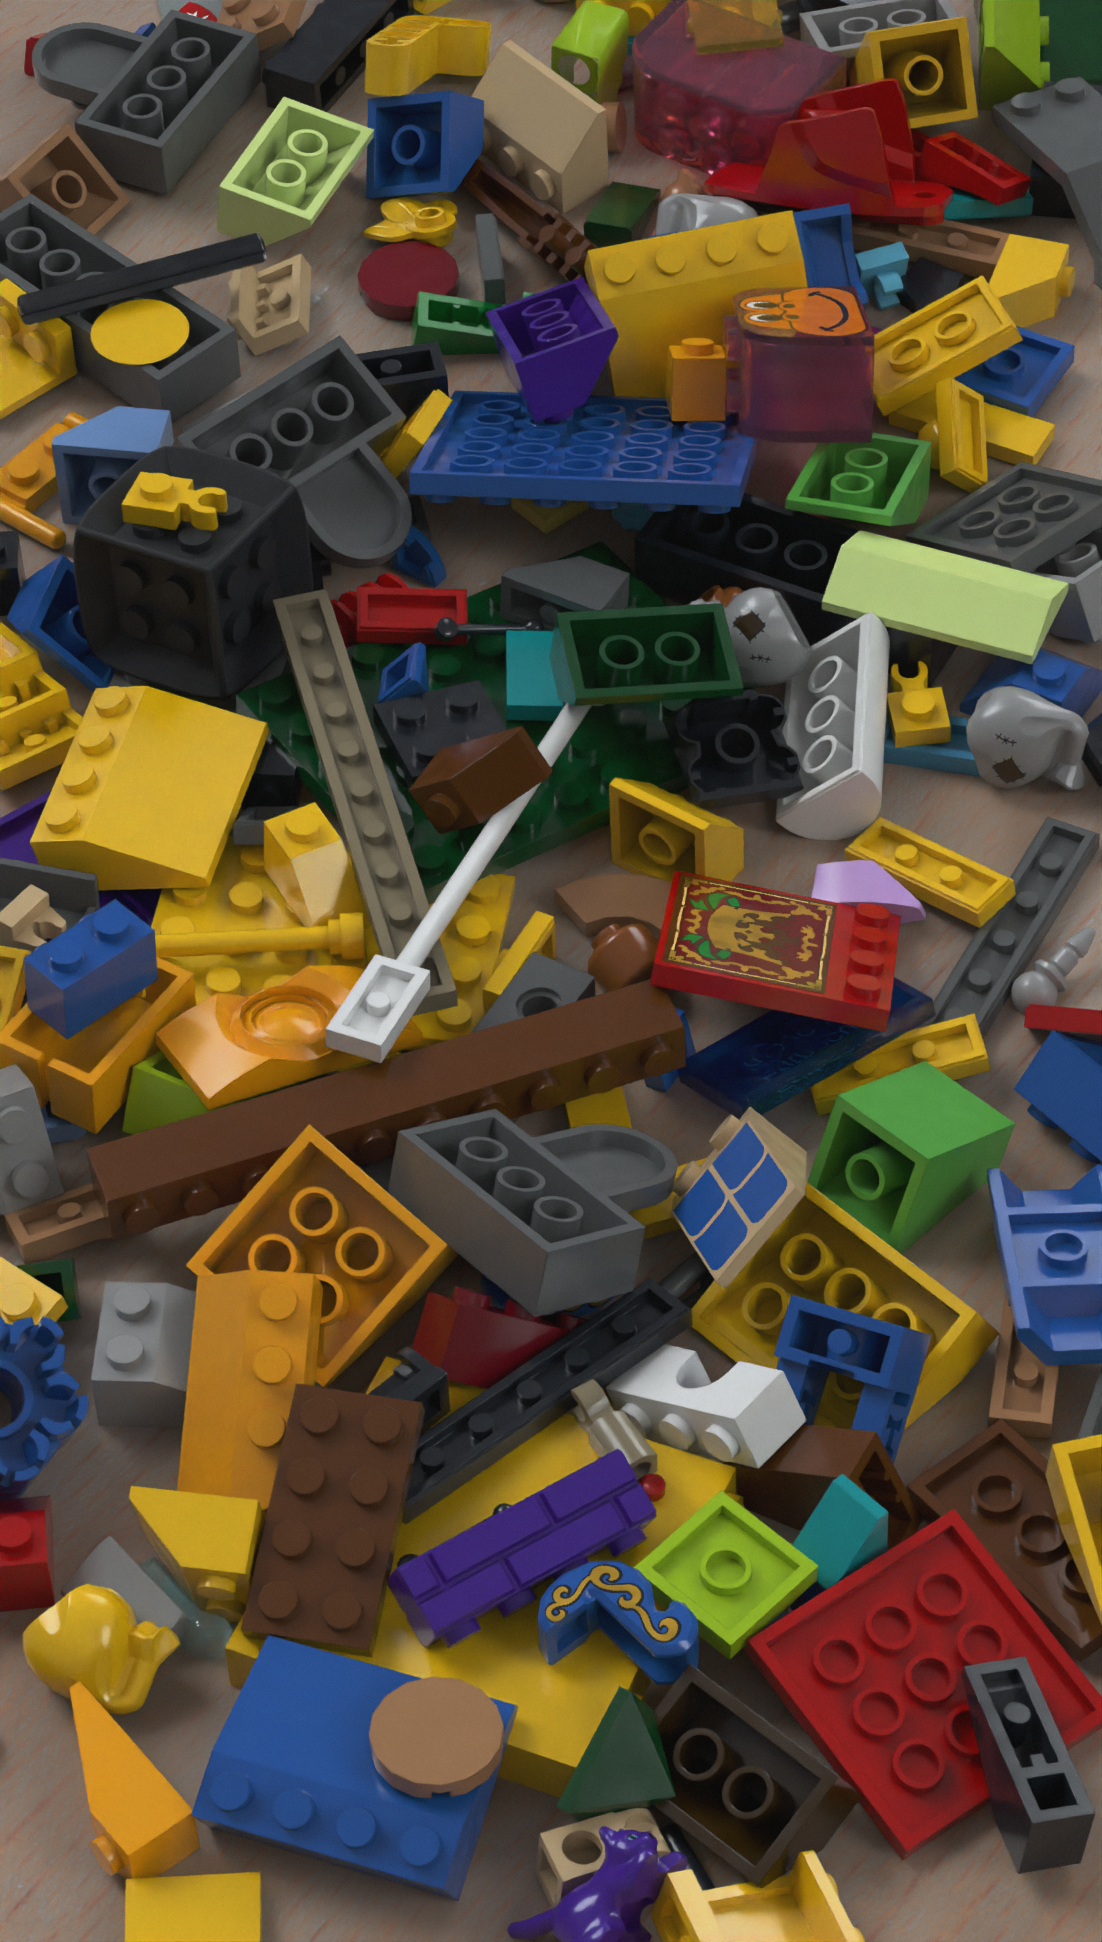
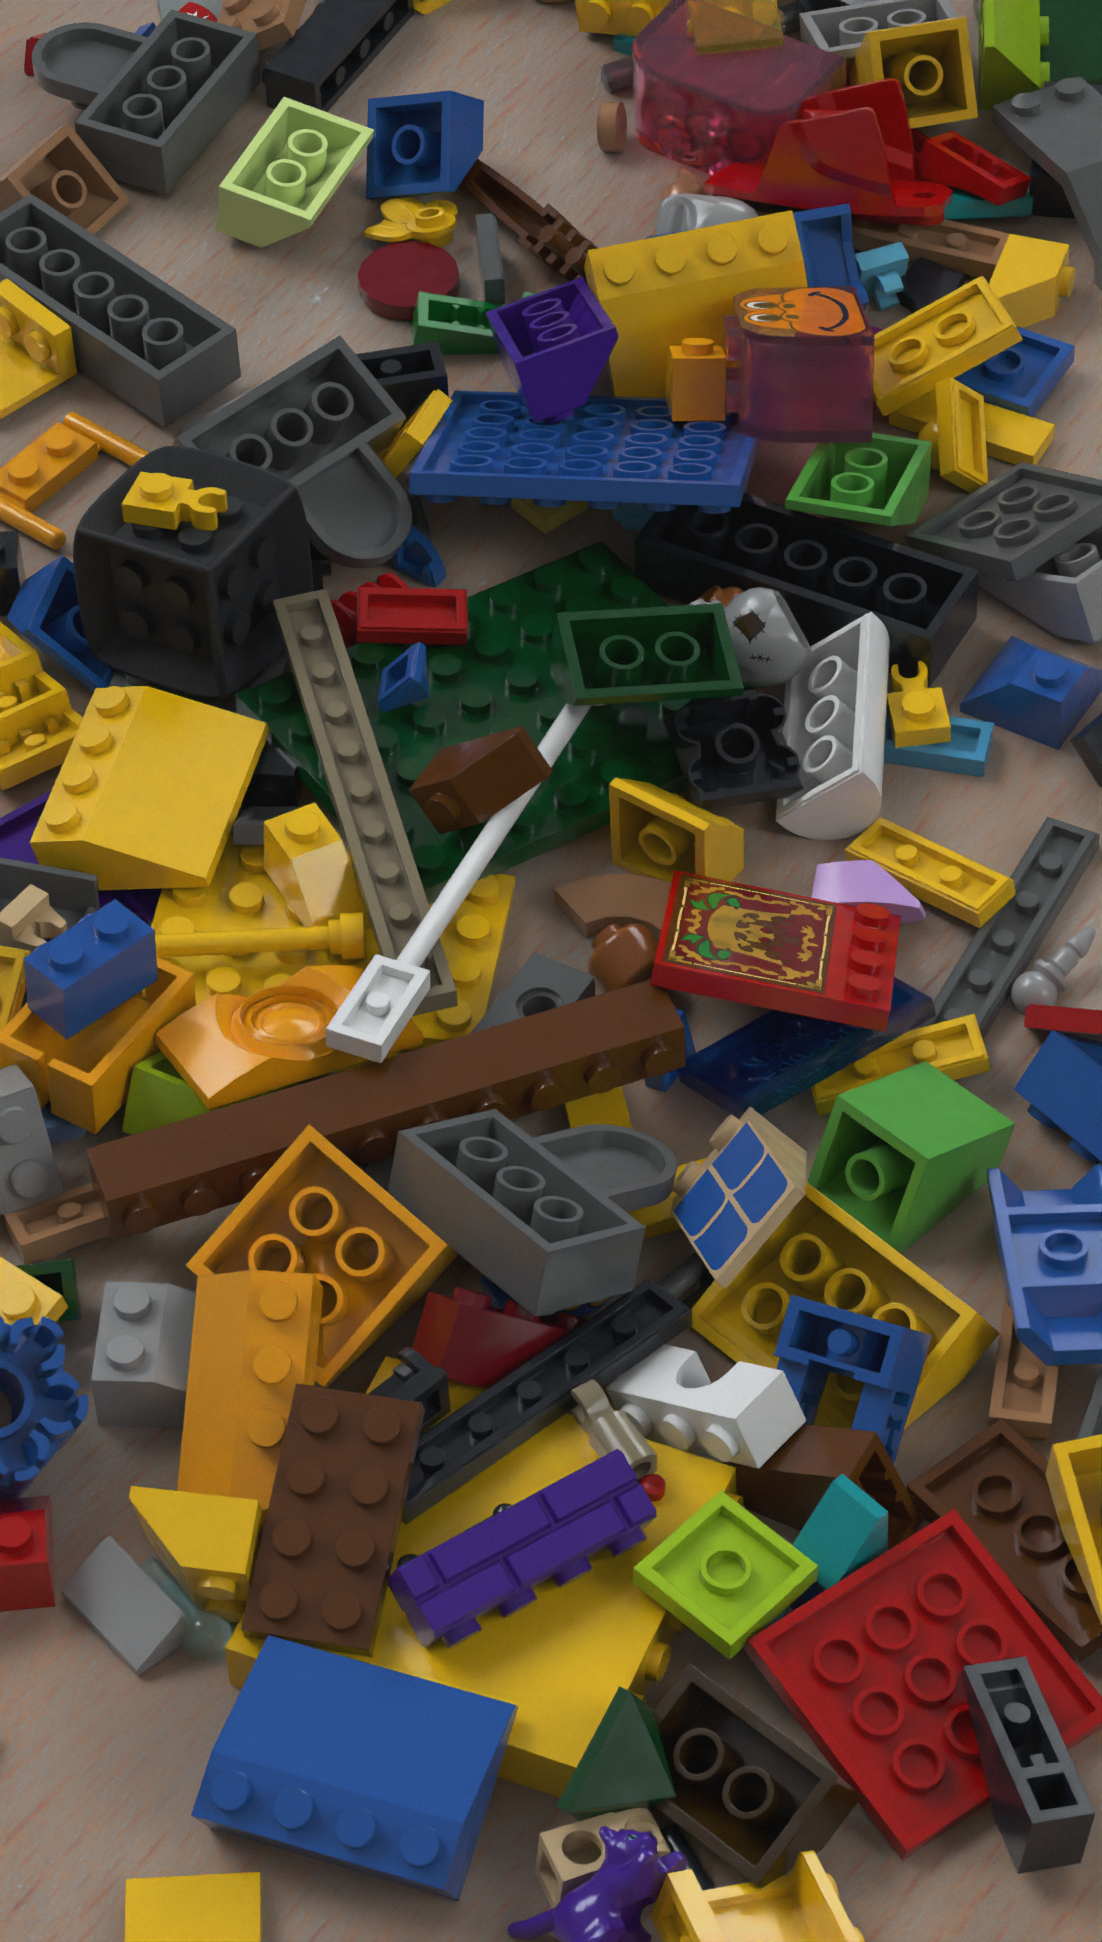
(98, 1642): yellow piece -> none
(102, 450): medium blue slope -> none
(134, 1810): light orange slope -> none
(139, 332): yellow sticker -> none
(141, 279): black axle -> none
(271, 304): tan bracket -> none
(420, 47): yellow beam -> none
(432, 720): black plate -> none
(436, 1737): medium nougat tile -> none
(447, 628): black hinge -> none
(529, 677): teal tile -> none
(537, 937): yellow plate -> none
(543, 129): tan slope -> none
(560, 587): dark grey slope -> none
(595, 33): lime piece -> none
(621, 214): dark green slope -> none
(623, 1608): blue animal -> none
(944, 595): yellowish green slope -> none
(1026, 737): light grey piece -> none

